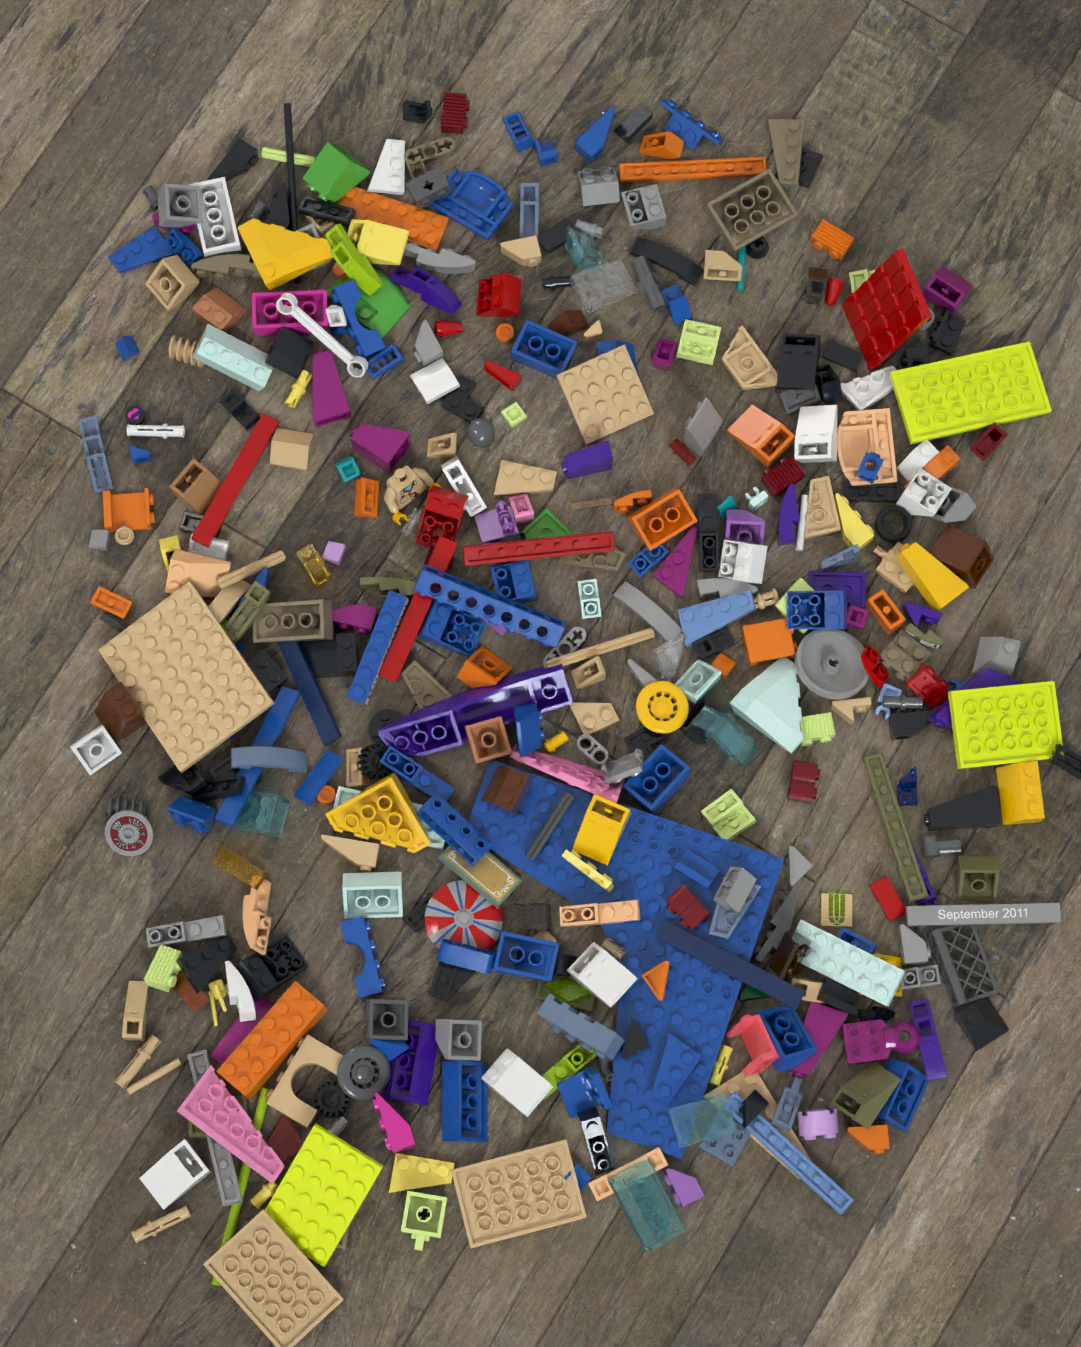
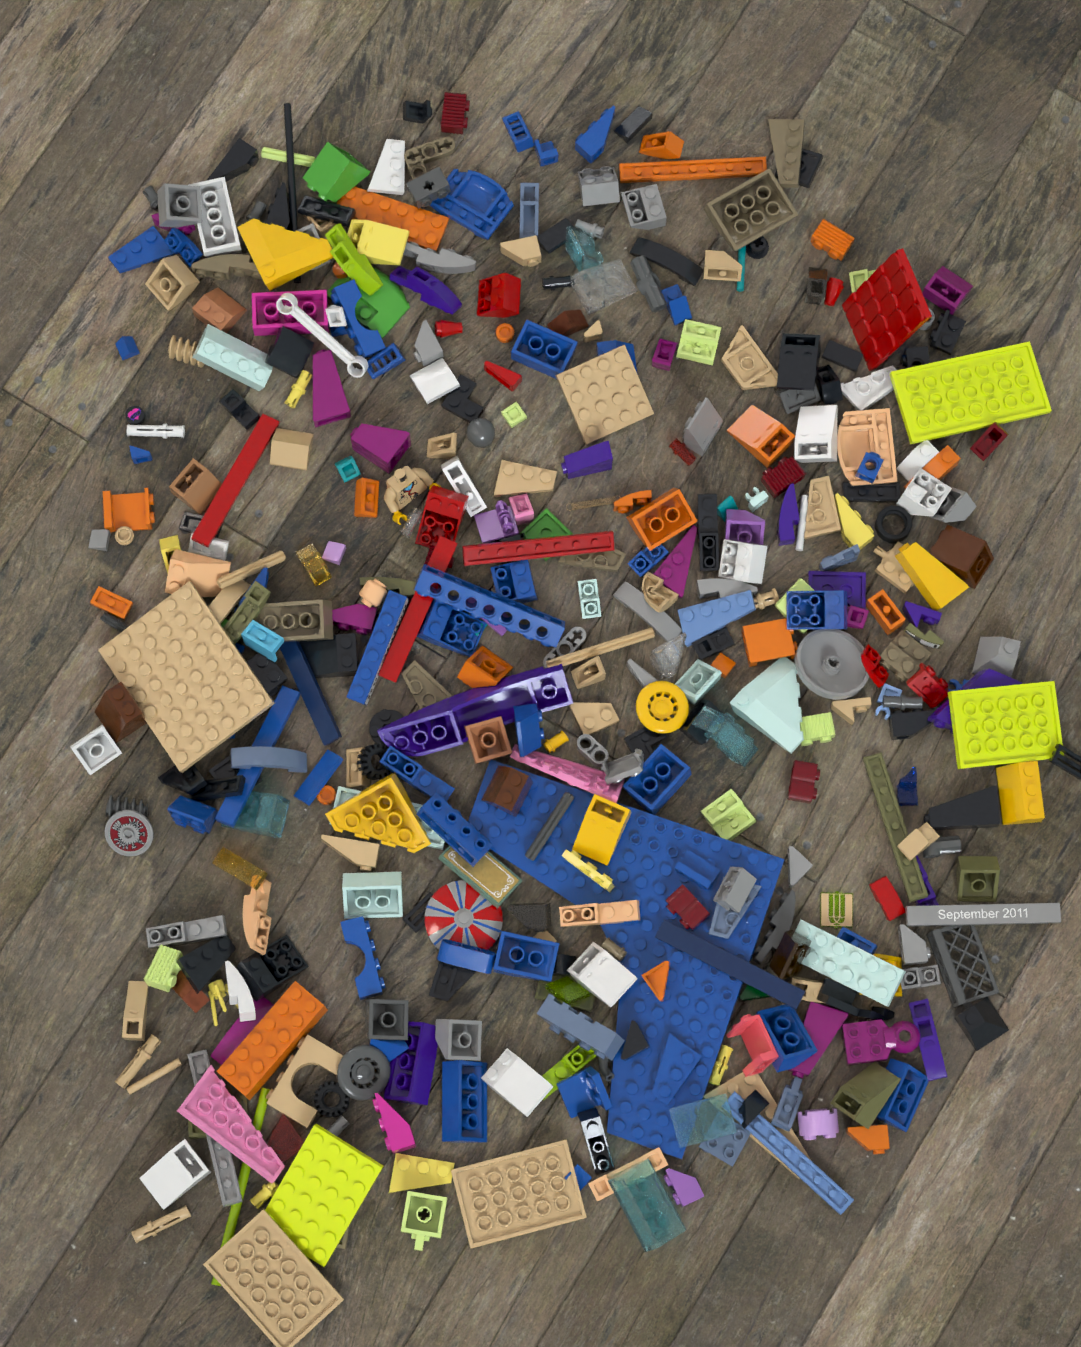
(95, 454): sand blue slope -> none
(262, 640): none -> medium azure panel
(373, 593): none -> light nougat head
(656, 594): none -> tan brick
(687, 128): blue bracket -> none
(918, 841): none -> tan slope

